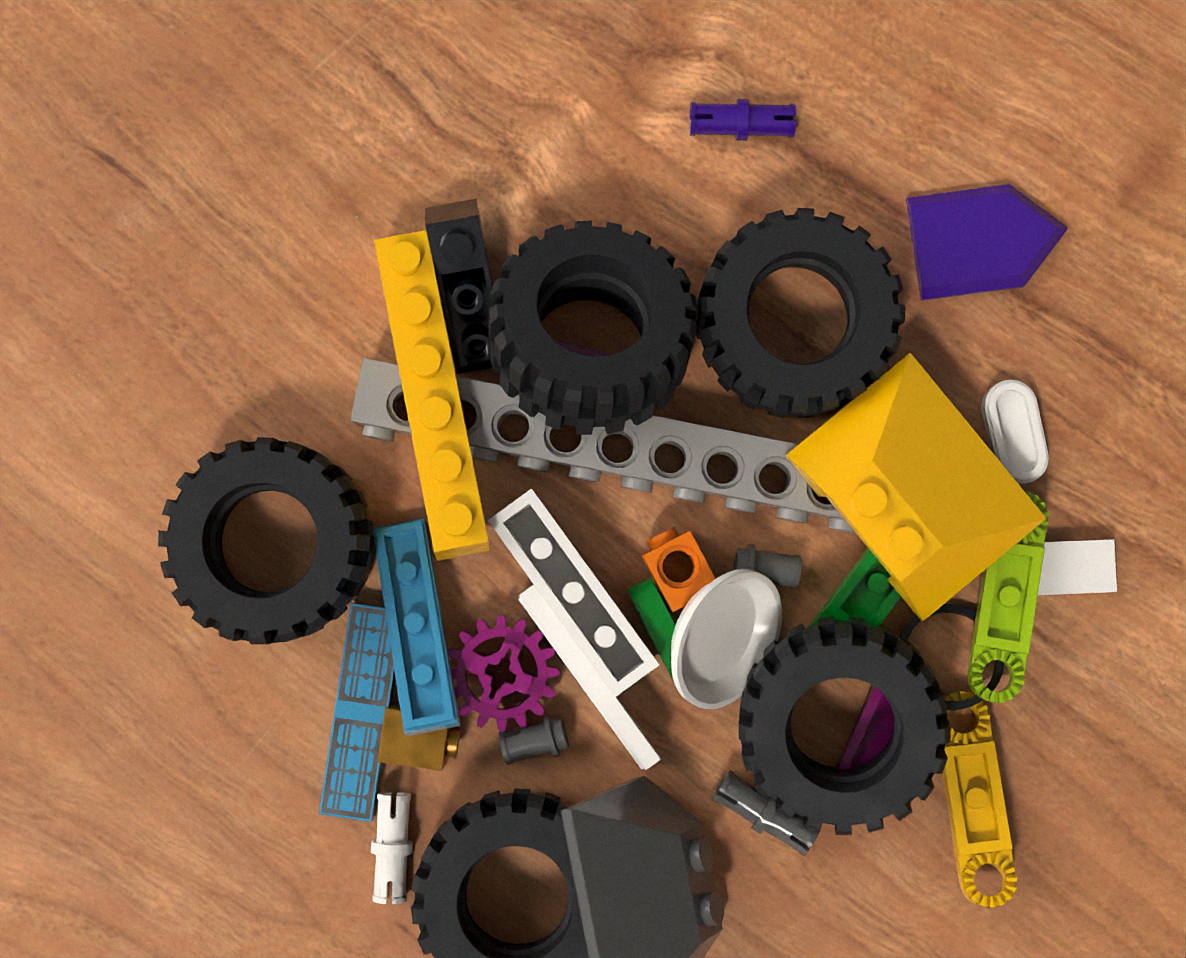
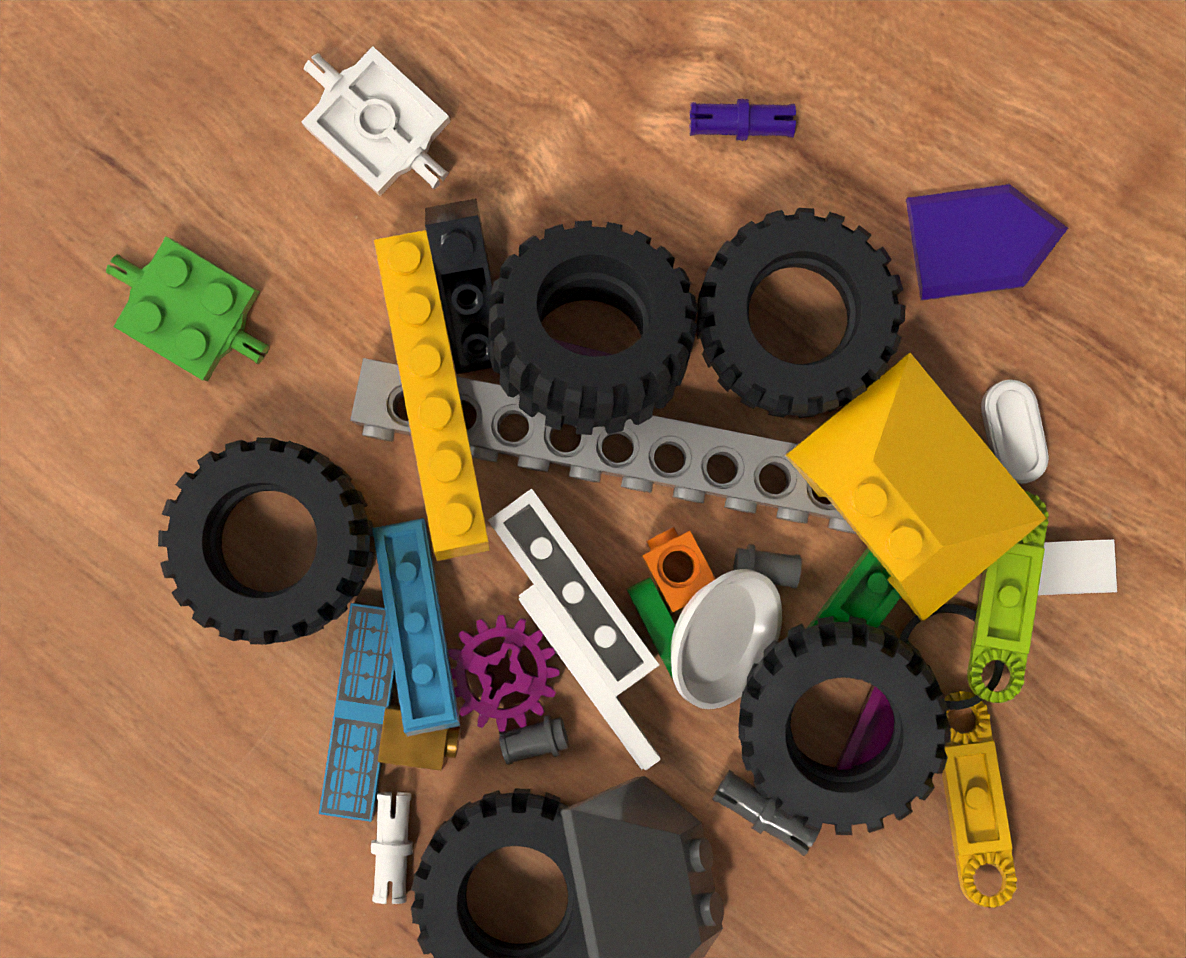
(187, 309): none -> bright green plate
(376, 121): none -> white plate

